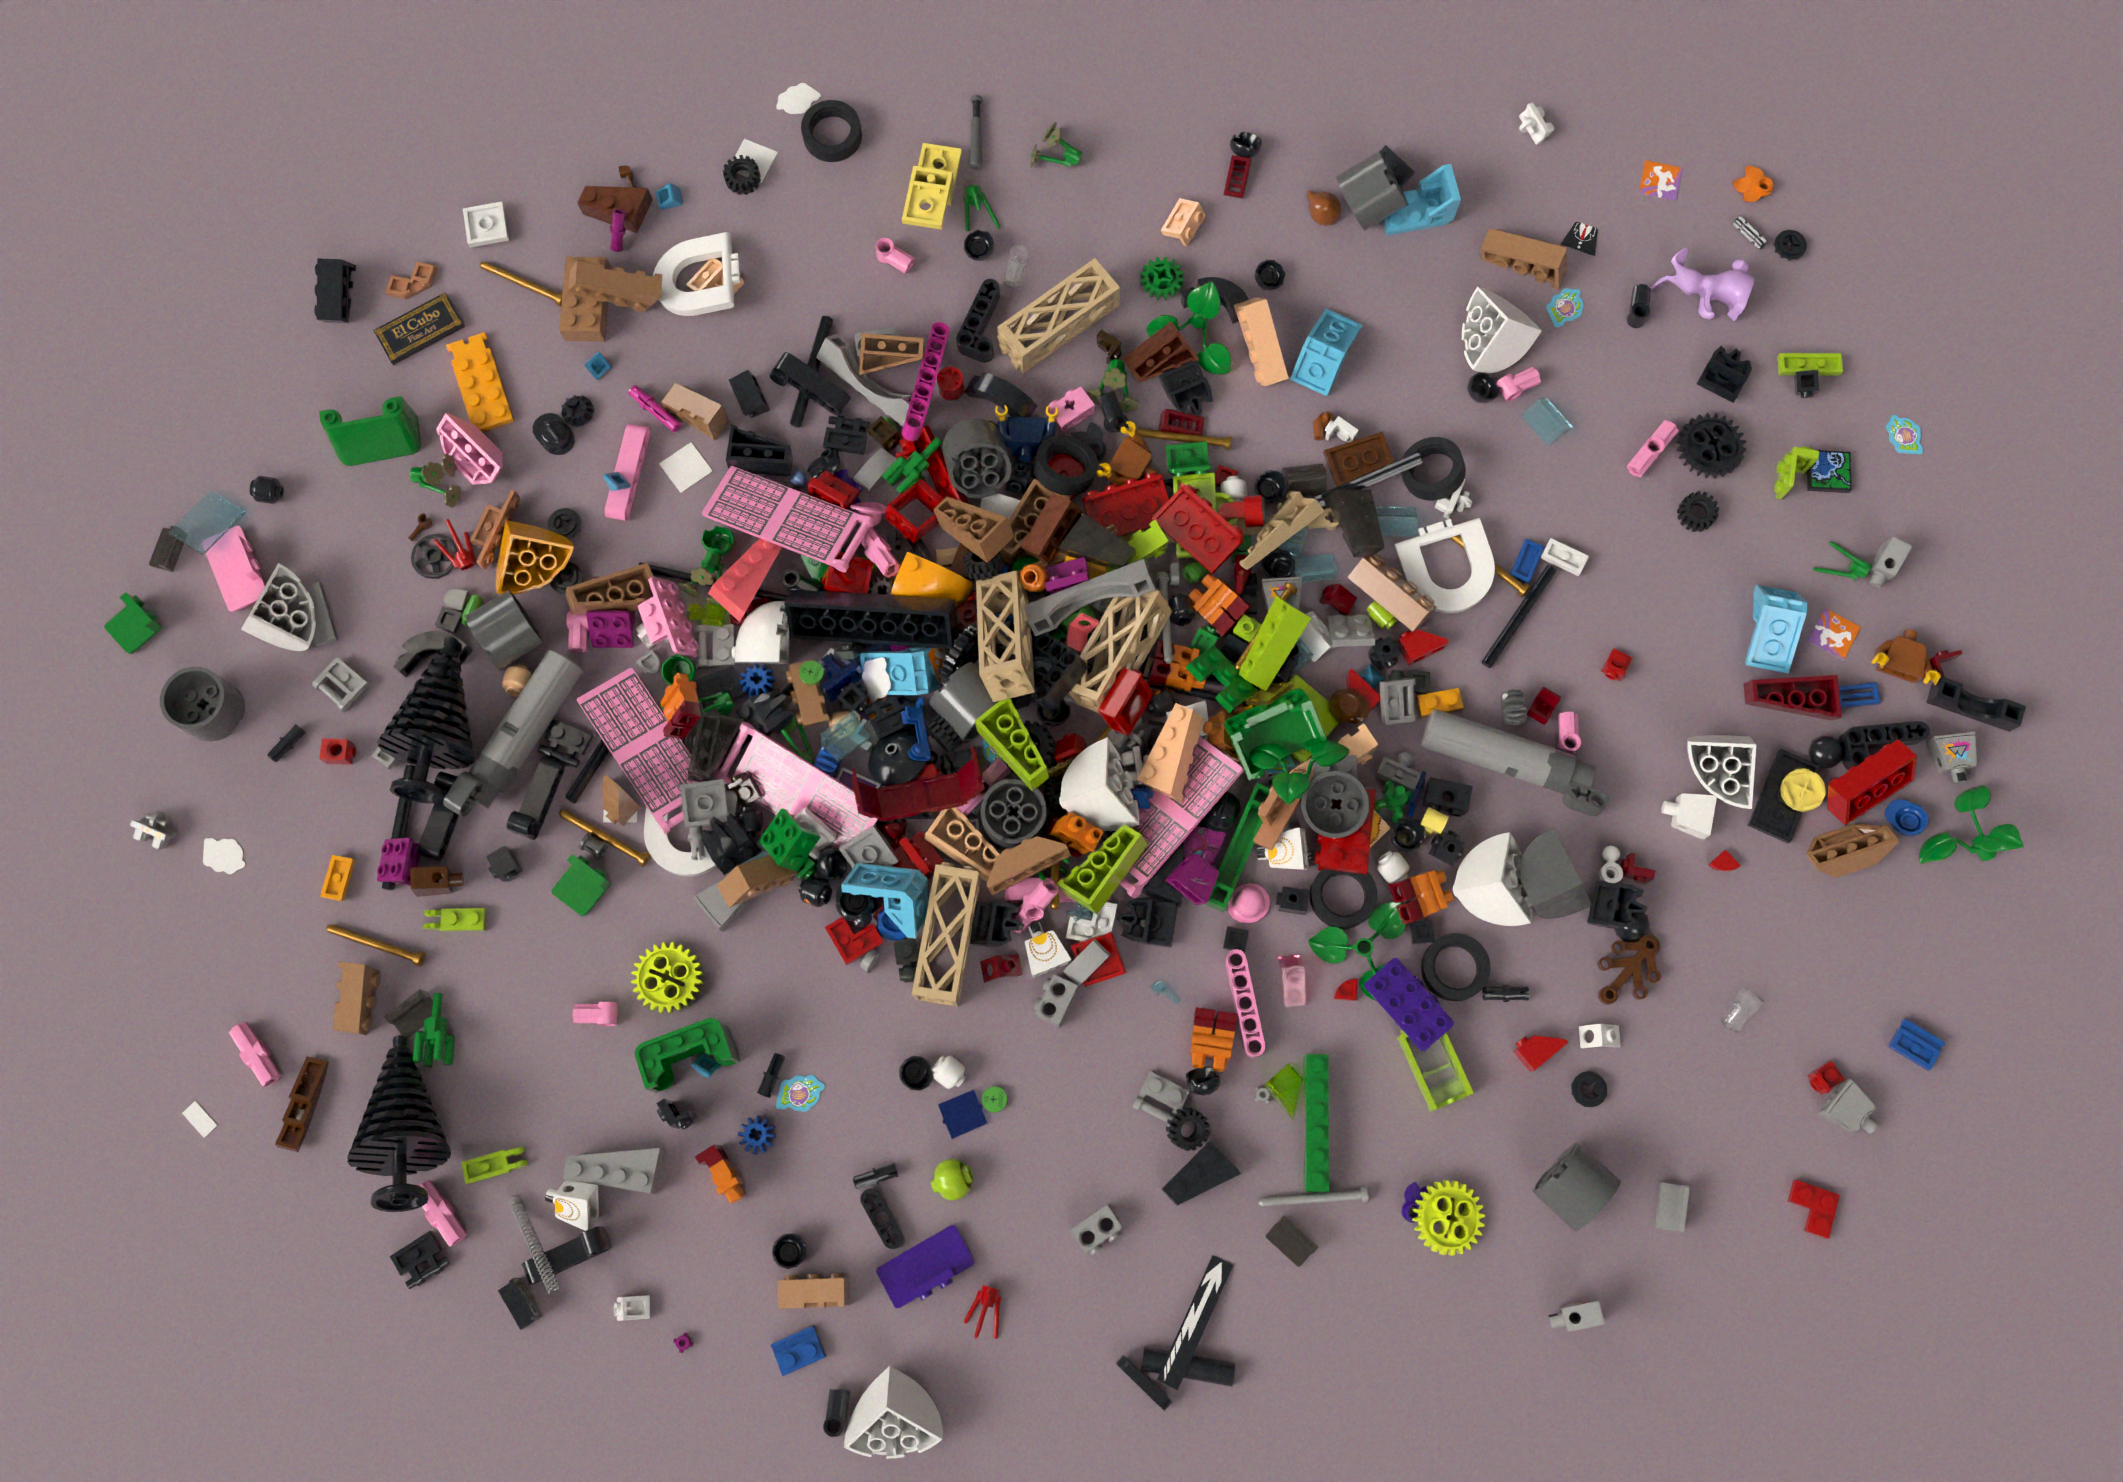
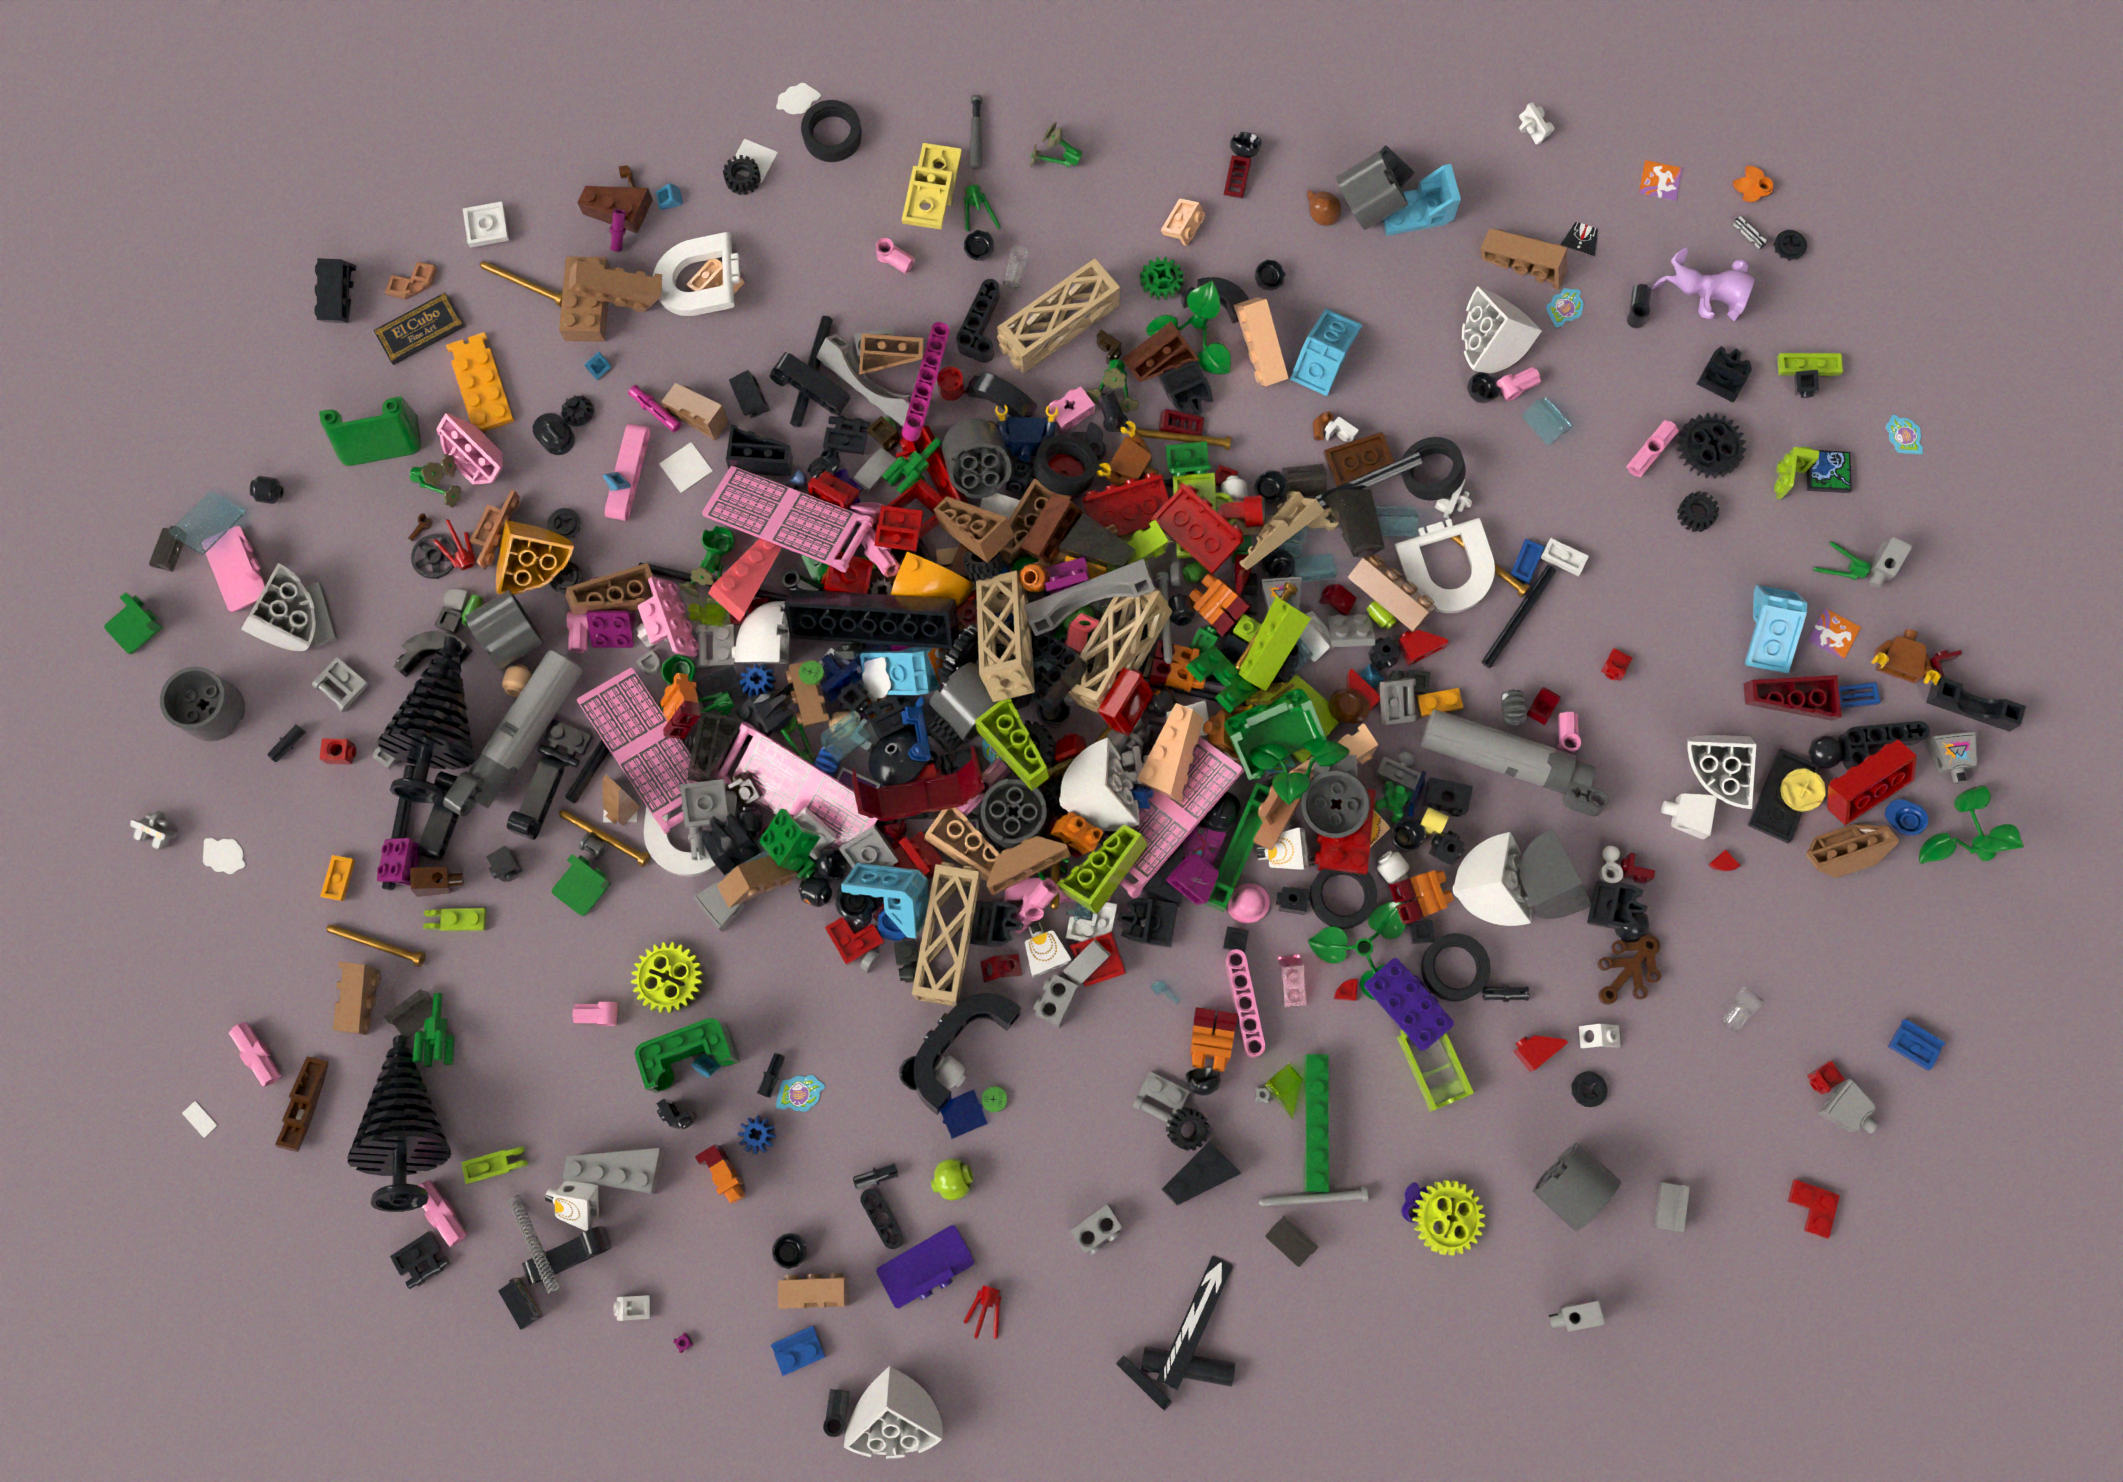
(898, 528): none -> red slope
(975, 1007): none -> black arch

